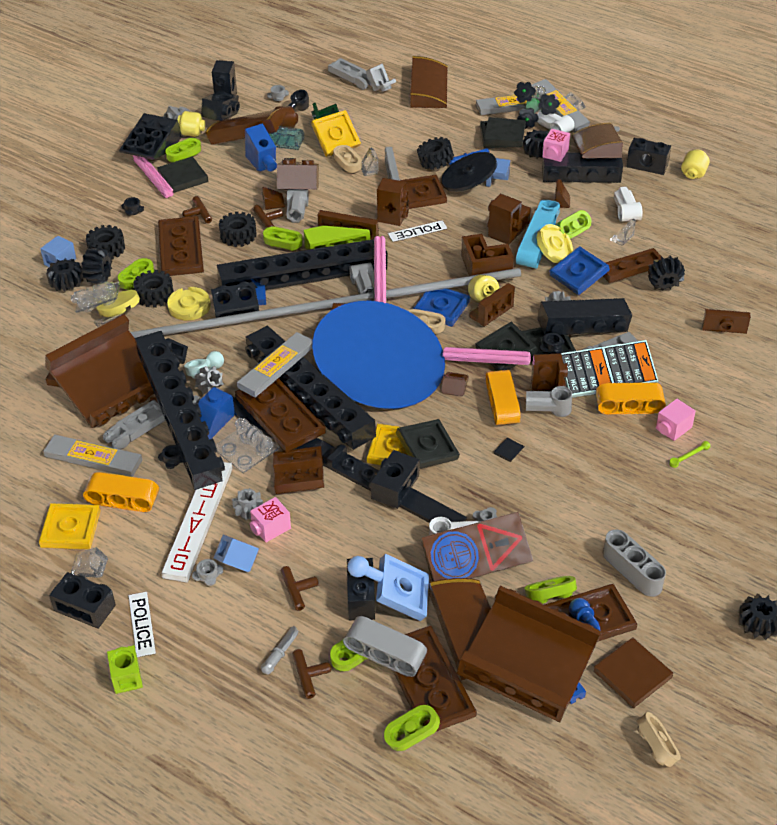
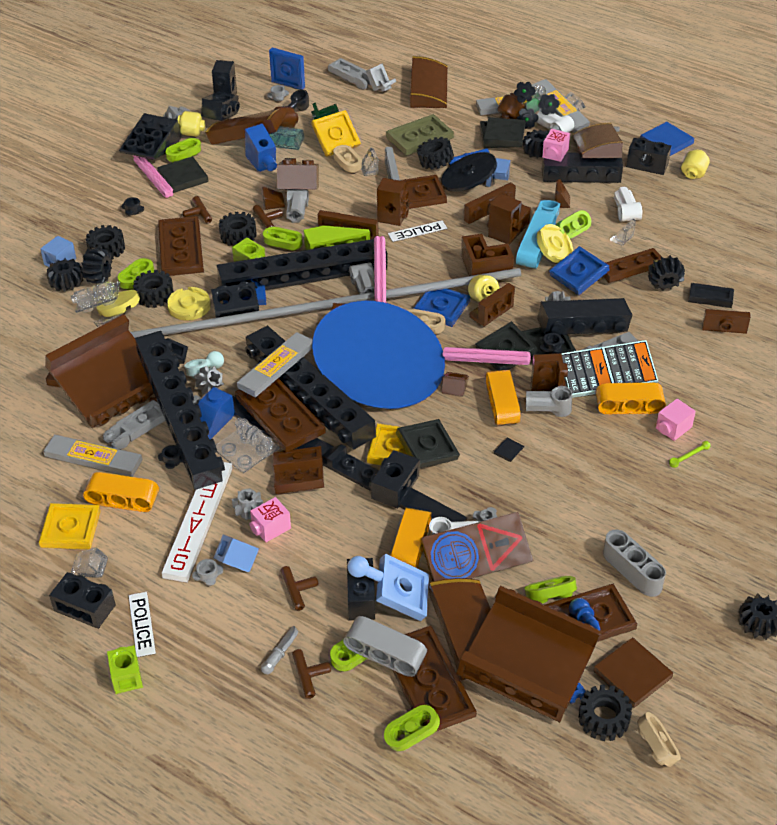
(247, 250): none -> lime brick
(287, 68): none -> blue tile
(407, 543): none -> light orange beam
(411, 135): none -> olive plate
(478, 208): none -> reddish brown plate
(510, 107): none -> reddish brown head
(599, 725): none -> black tyre
(669, 135): none -> blue tile
(711, 295): none -> black tile

